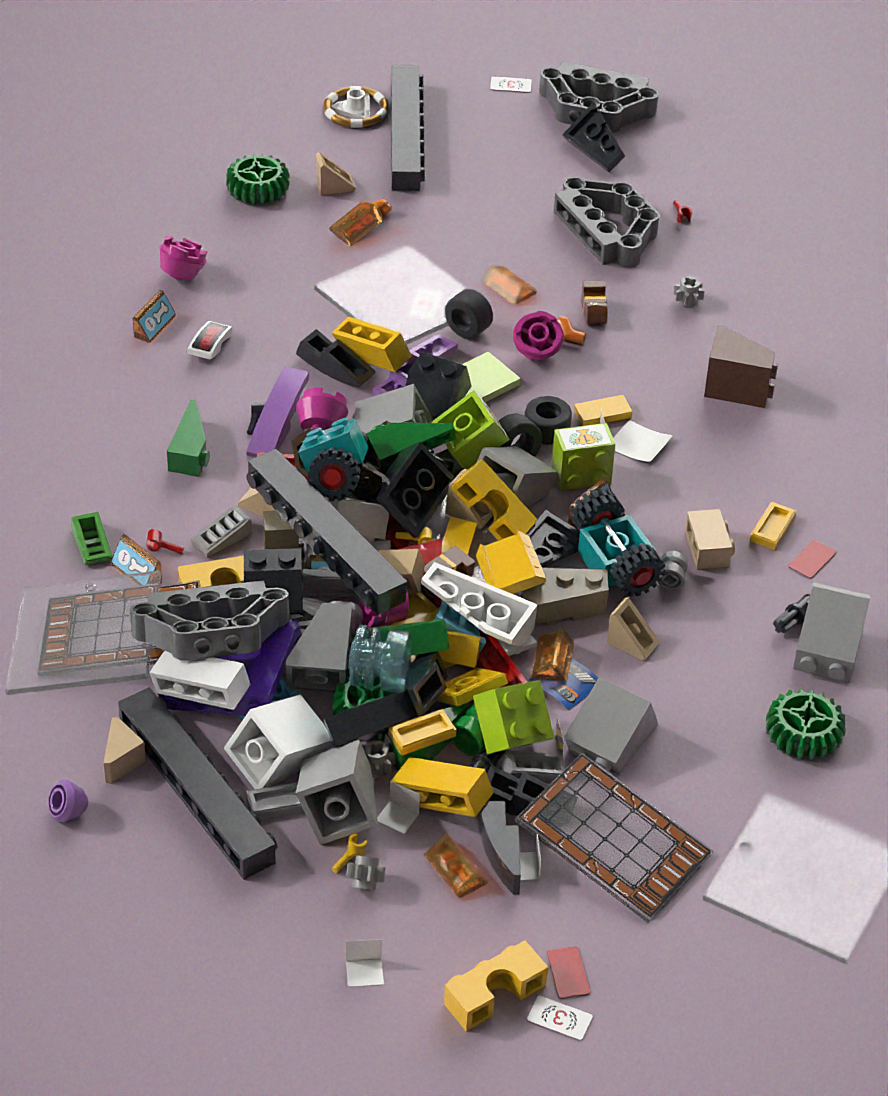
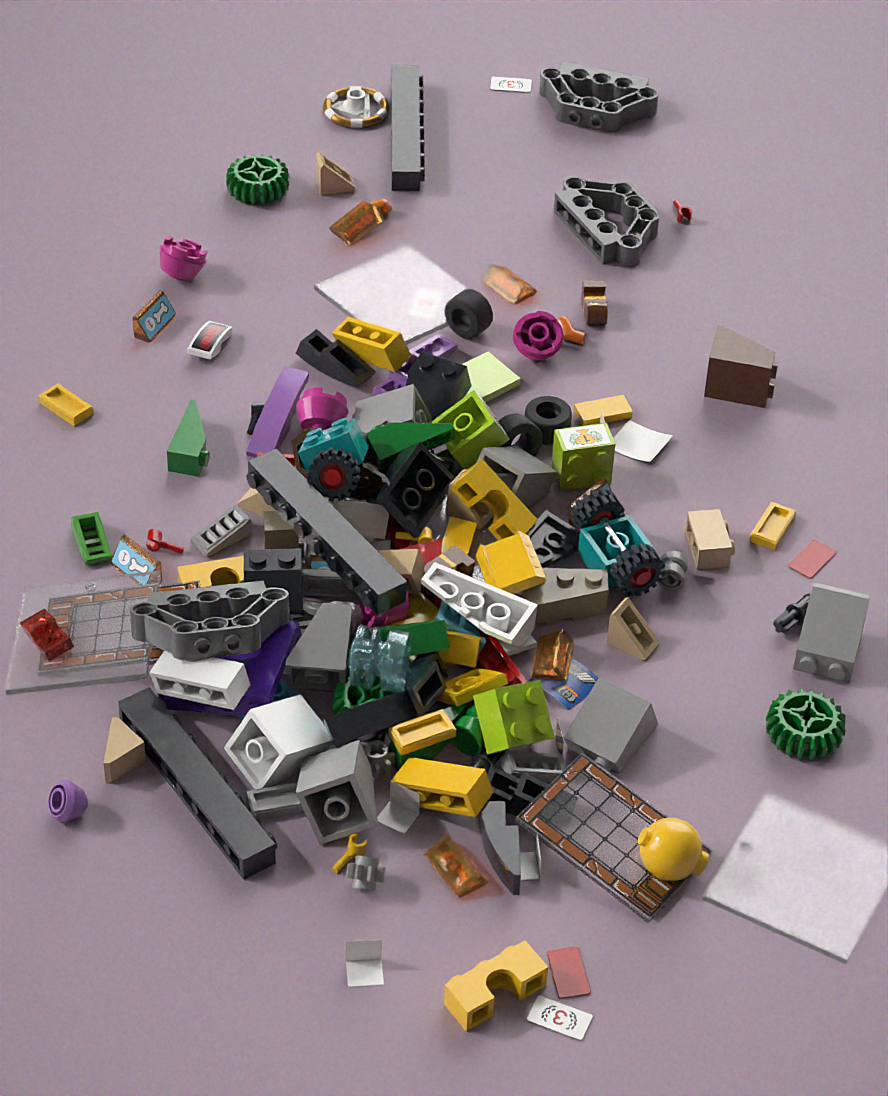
(46, 634): none -> clear red slope
(66, 404): none -> yellow tile
(595, 139): black wing -> none
(672, 849): none -> yellow brick
(689, 291): light grey gear -> none

